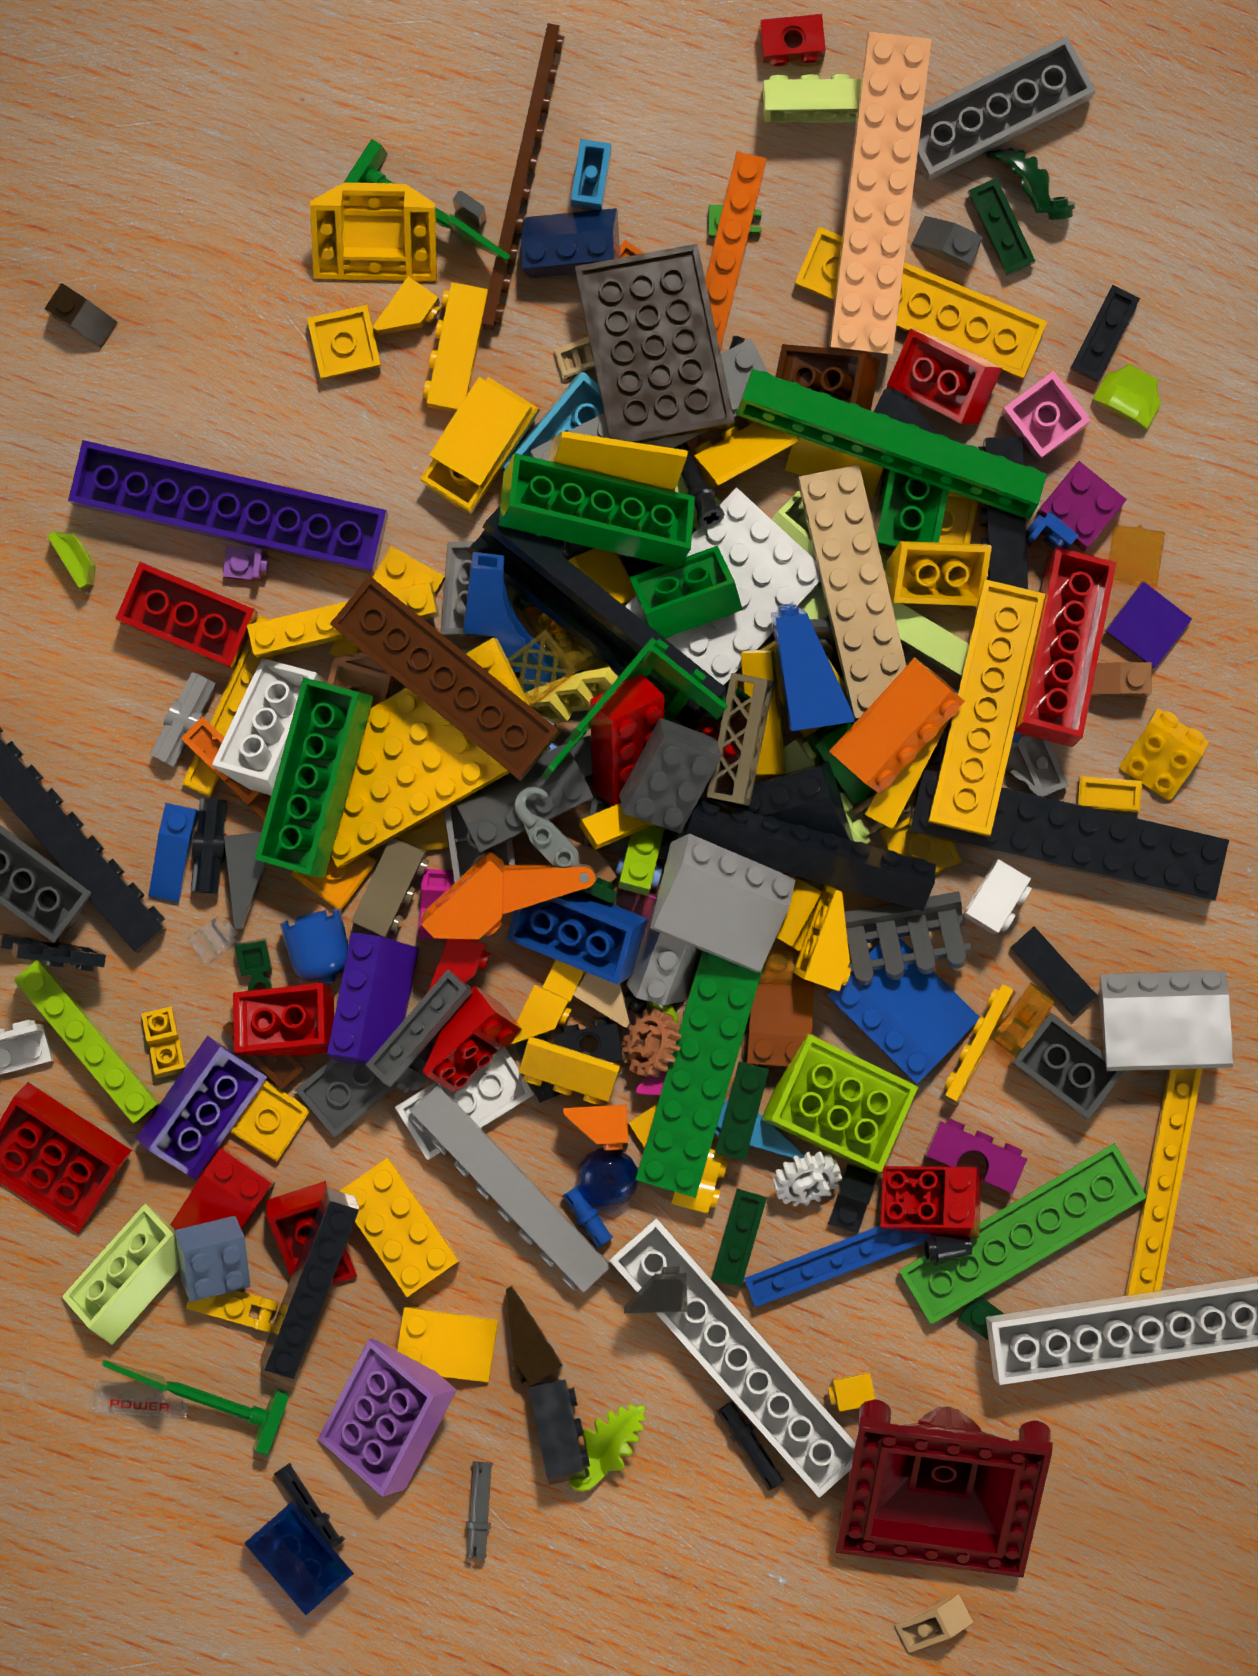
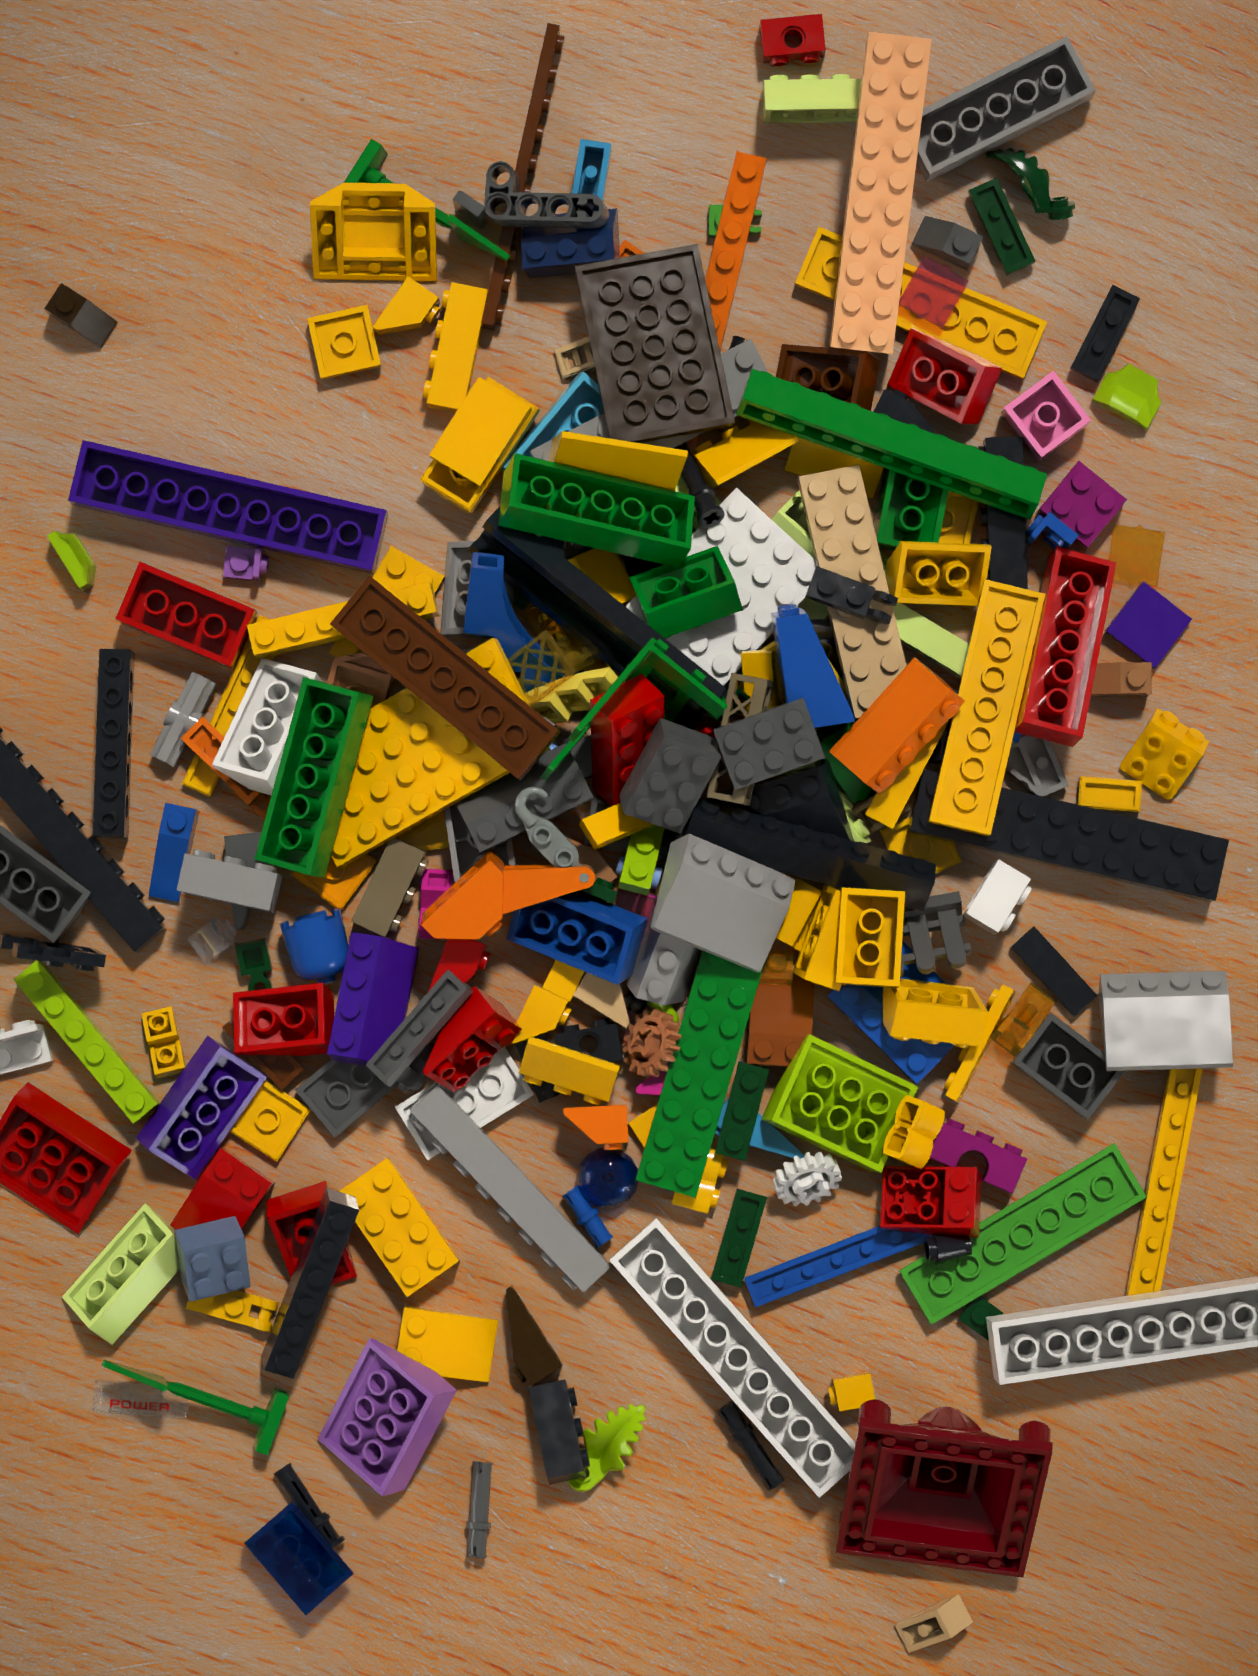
(113, 743): none -> black brick
(209, 846): black piece -> none
(230, 881): none -> light grey brick
(547, 204): none -> dark grey beam
(661, 1293): clear smoke slope -> none
(769, 743): none -> dark grey plate
(848, 595): none -> black hinge
(852, 1198): black slope -> none
(870, 937): none -> yellow slope
(914, 1131): none -> yellow brick
(933, 292): none -> clear pink piece
(934, 1013): none -> yellow slope

